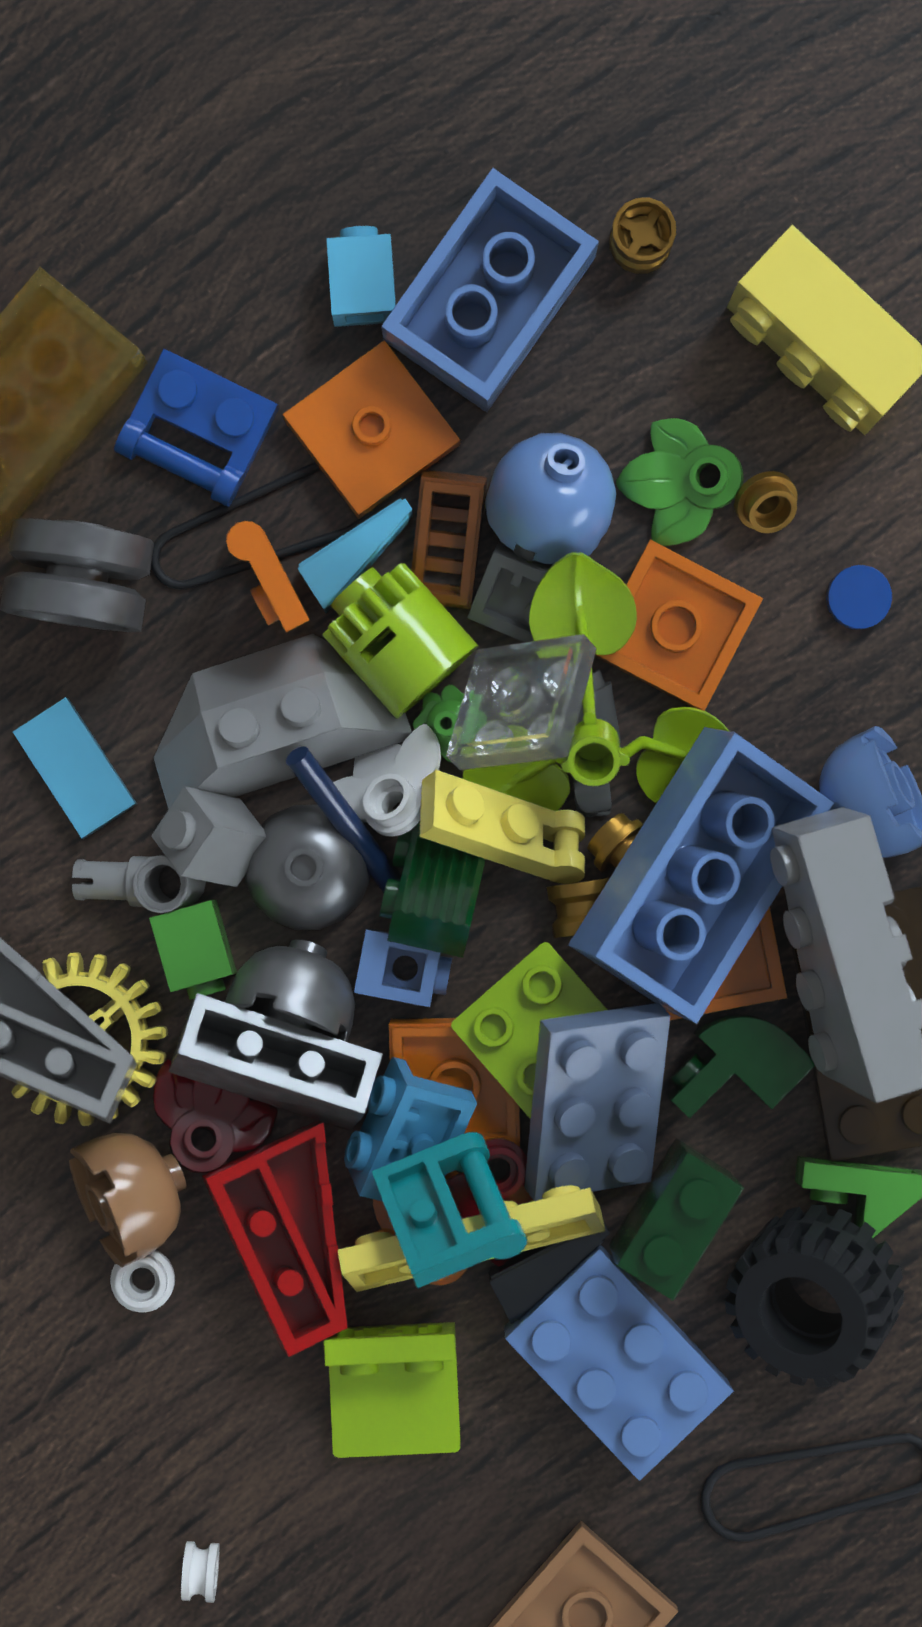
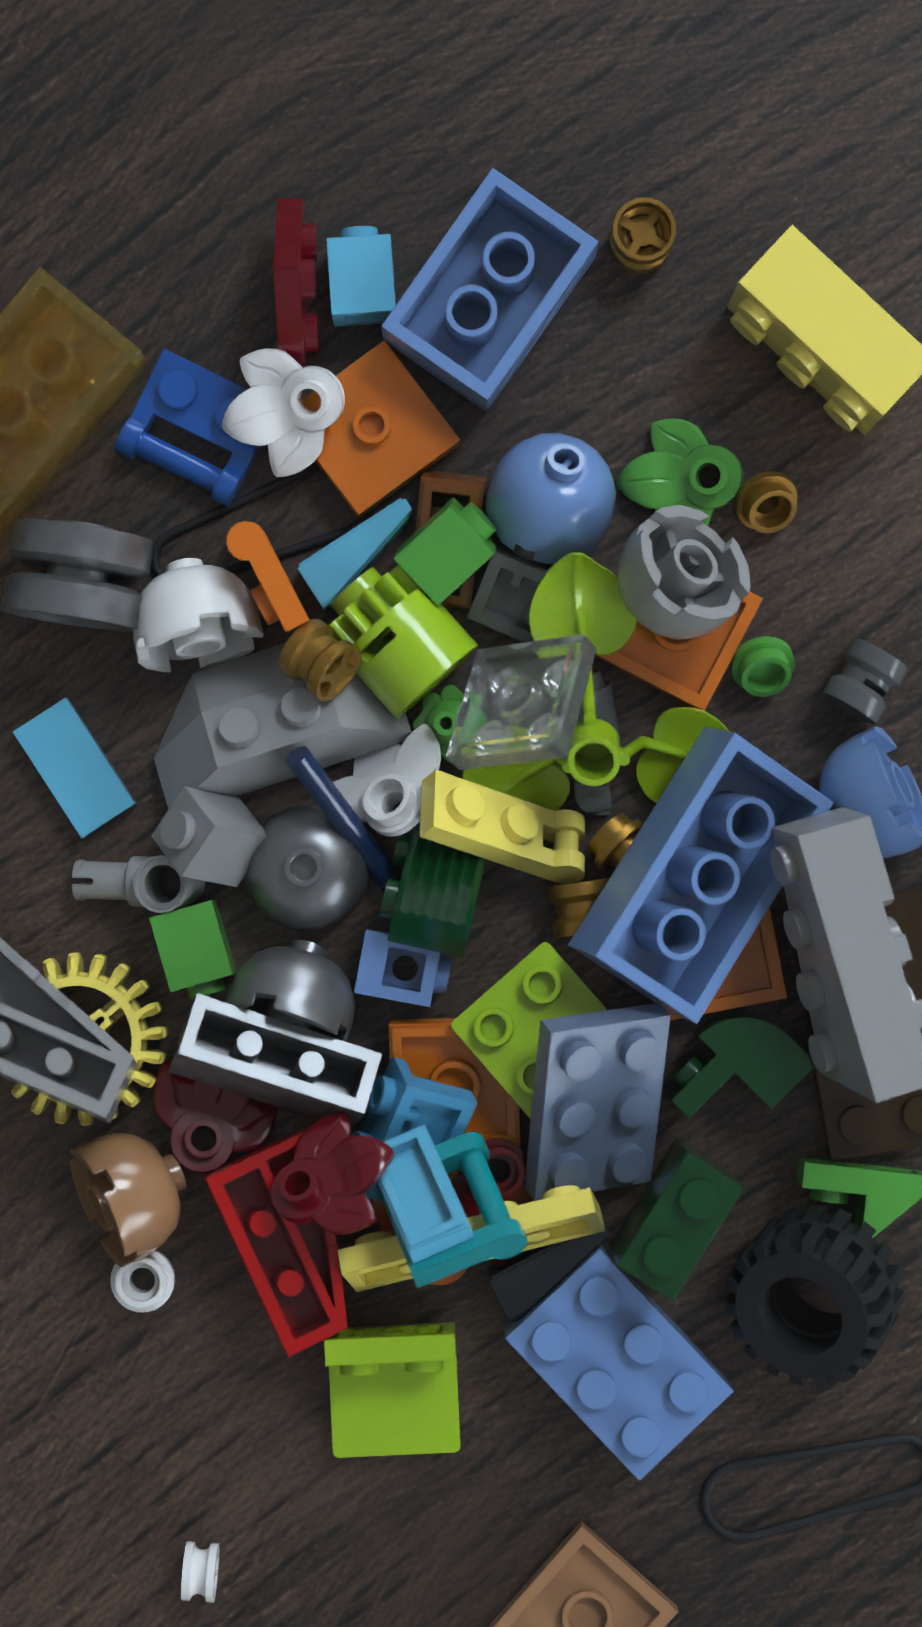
(195, 614): none -> white cylinder
(274, 412): none -> white plate
(295, 280): none -> dark red plate
(320, 660): none -> pearl gold wheel
(338, 1174): none -> dark red plate
(422, 1197): none -> medium azure tile
(447, 549): none -> bright green brick
(681, 574): none -> light grey cylinder
(763, 666): none -> bright green plate
(859, 597): blue tile -> none
(865, 681): none -> dark grey wheel

